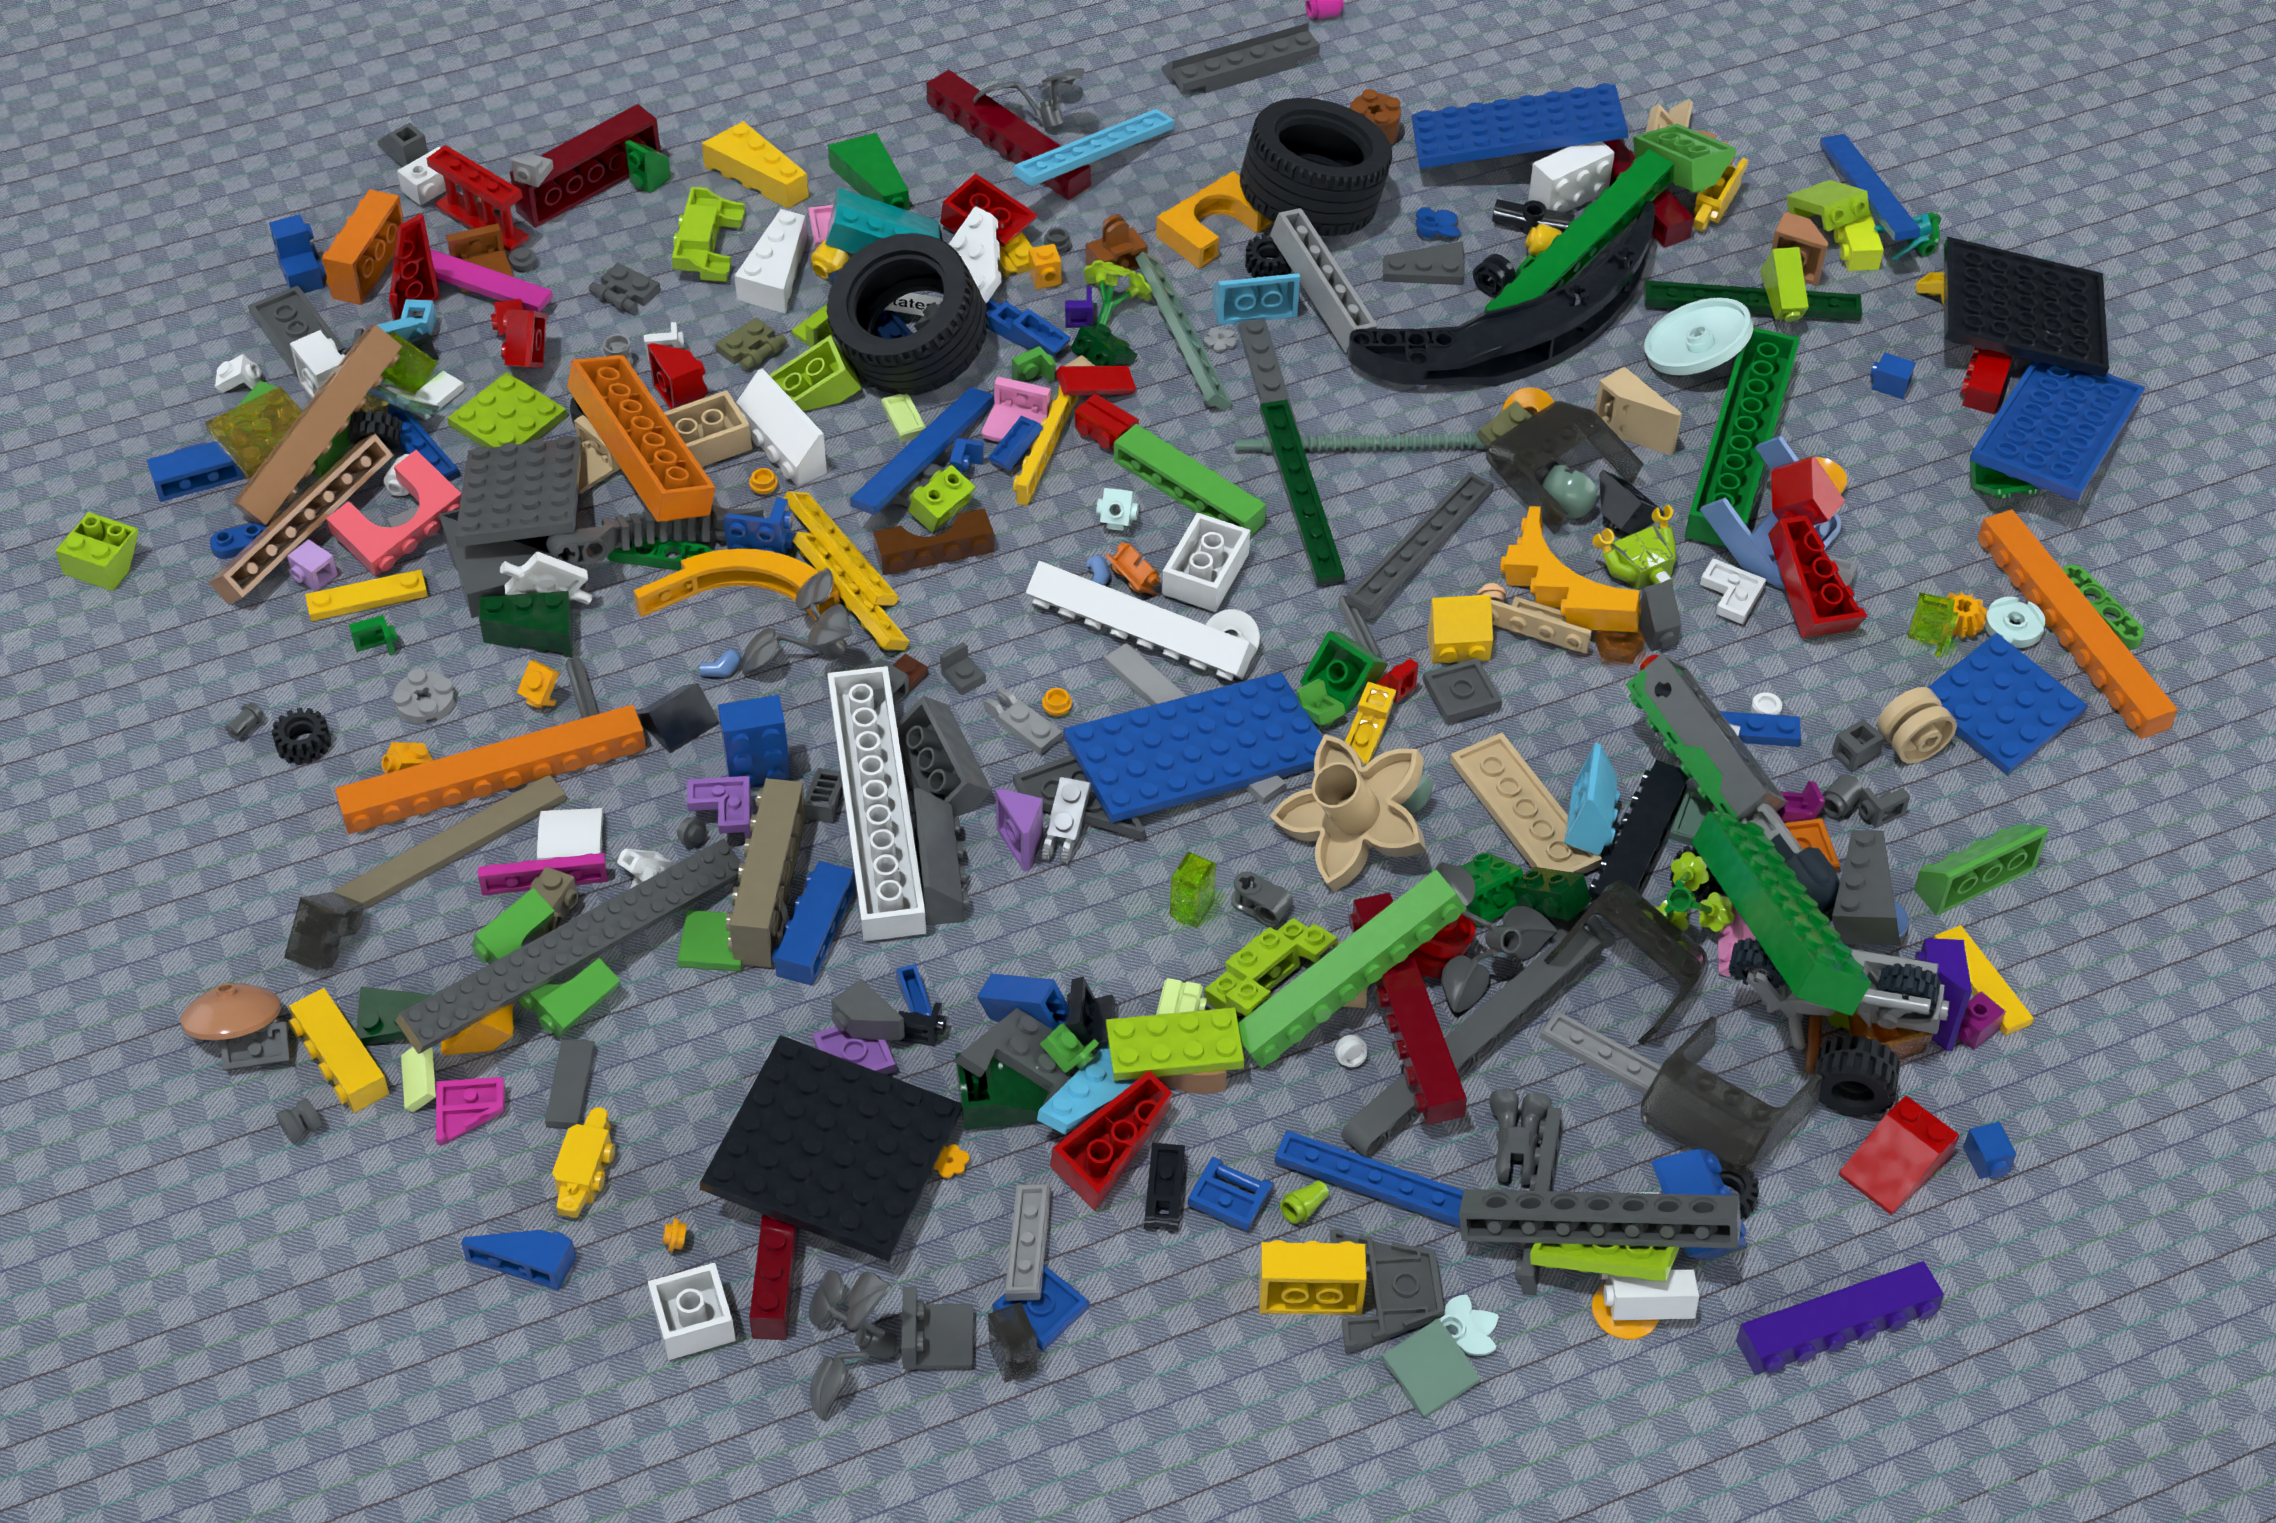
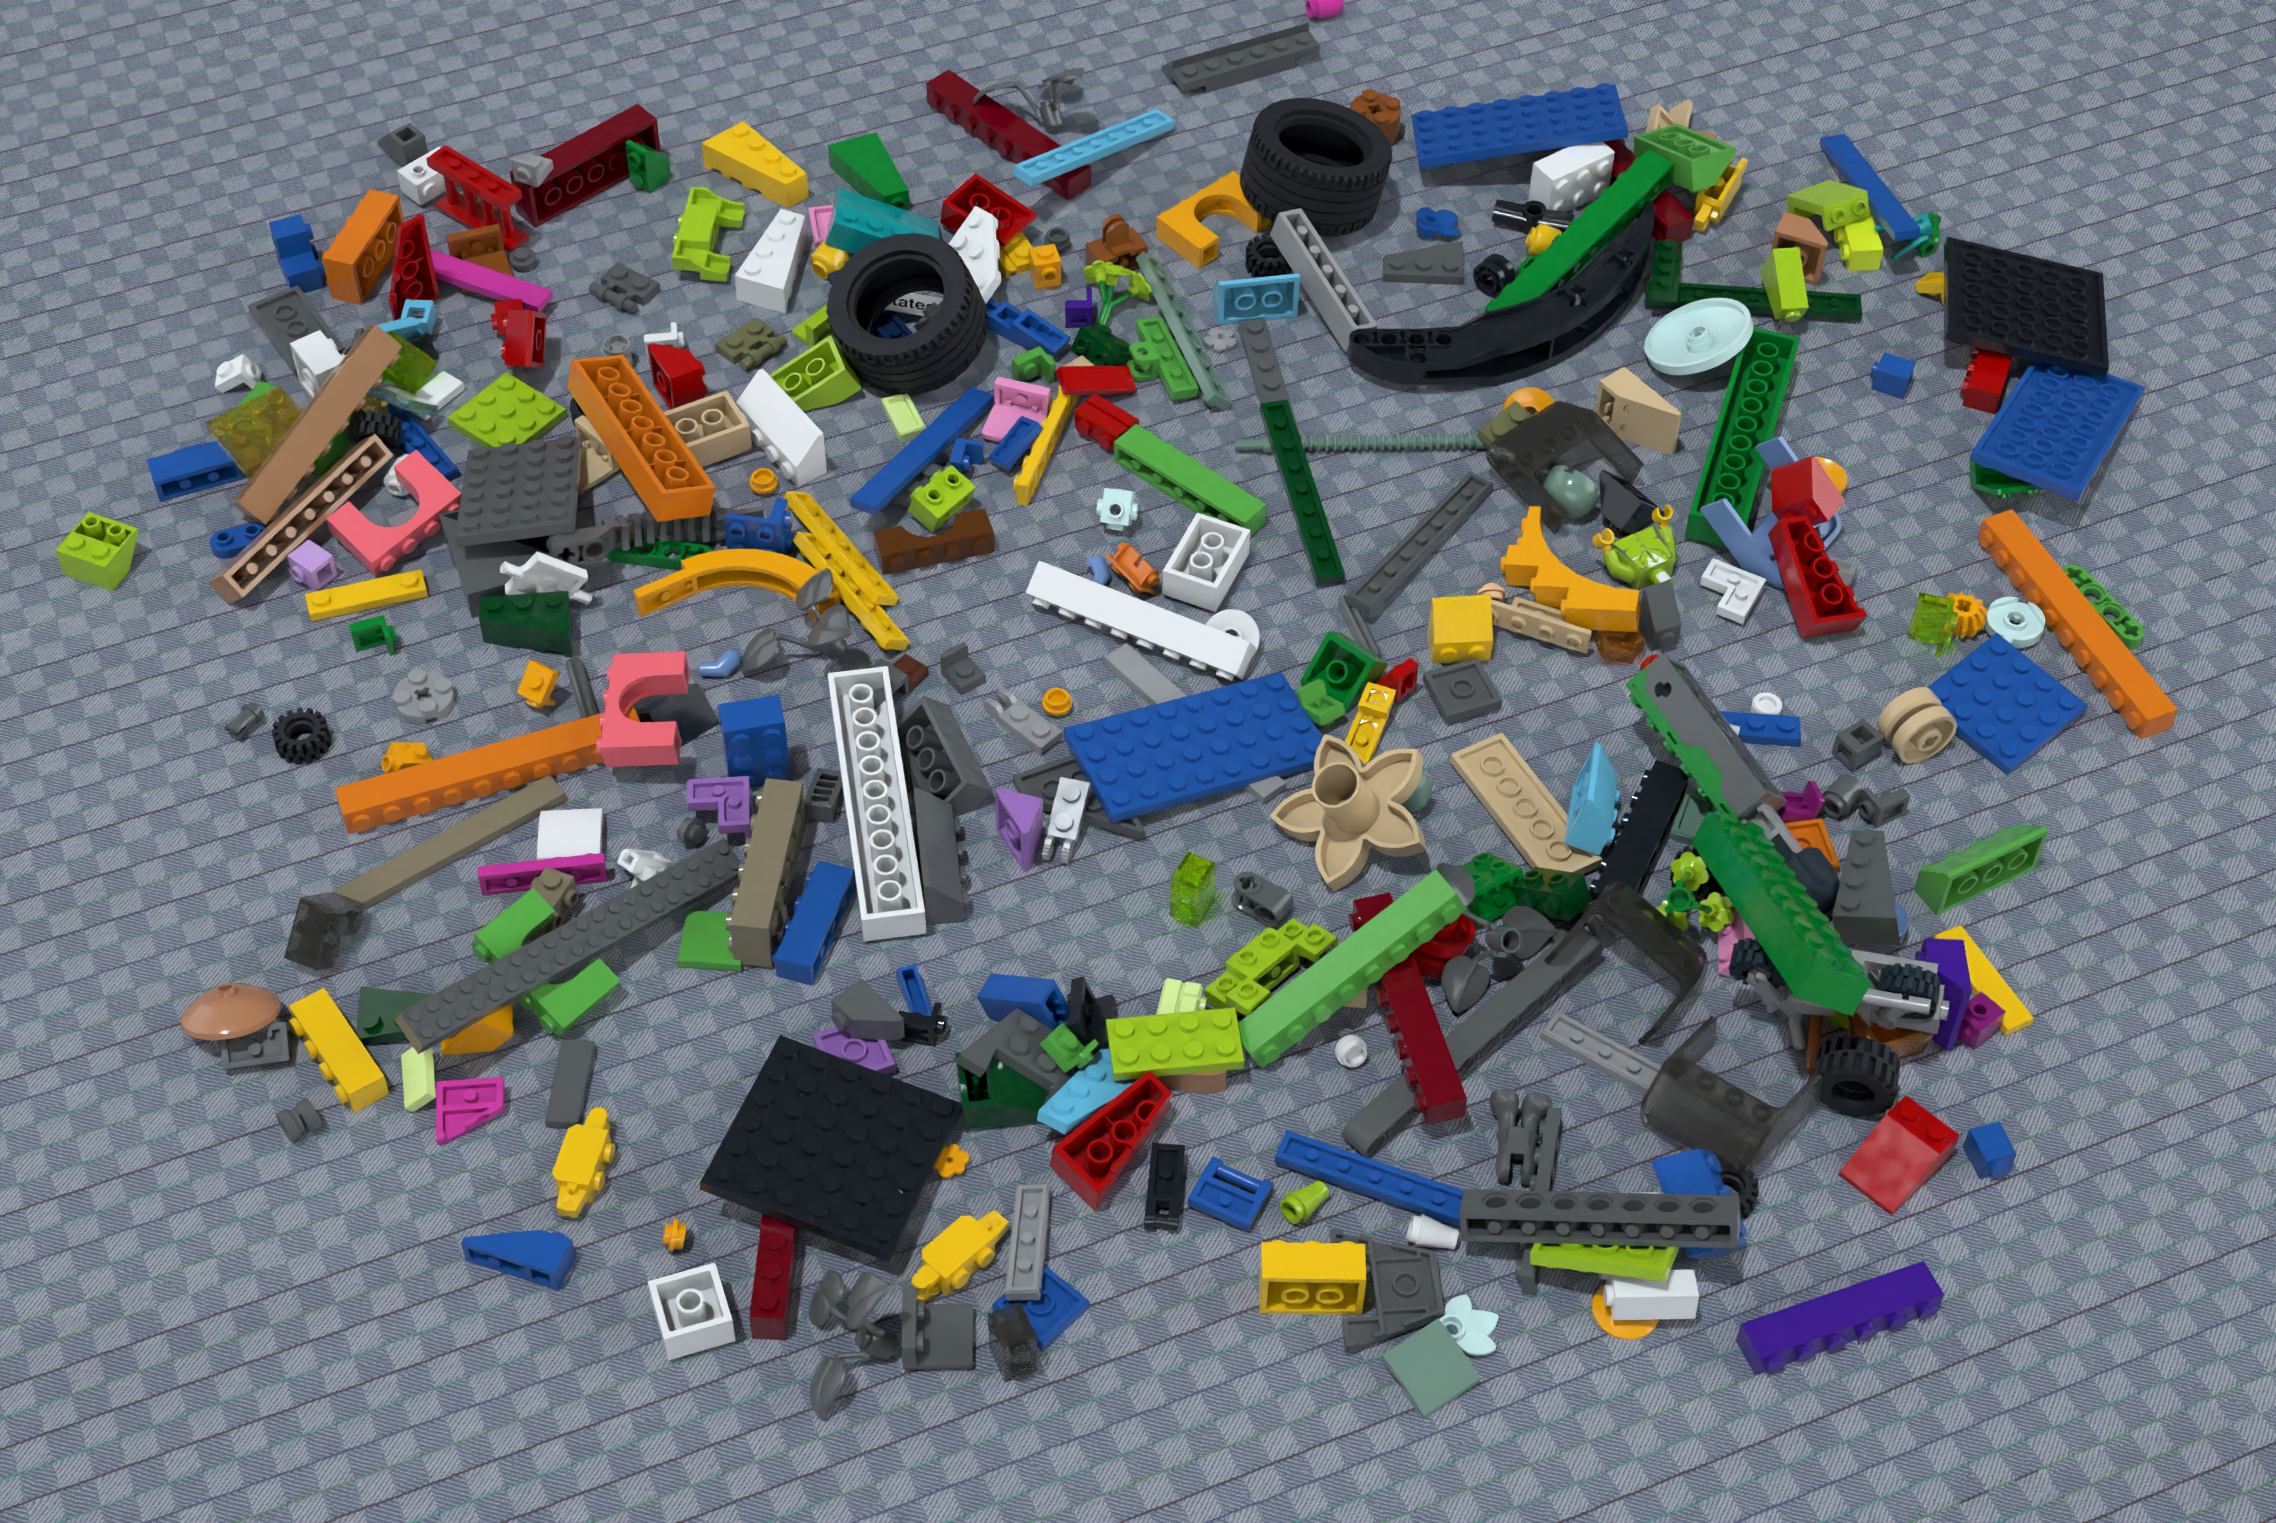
(630, 680): none -> coral arch
(957, 1254): none -> yellow hinge
(1161, 358): none -> bright green plate
(1430, 1233): none -> white cone
(1666, 271): none -> dark green plate

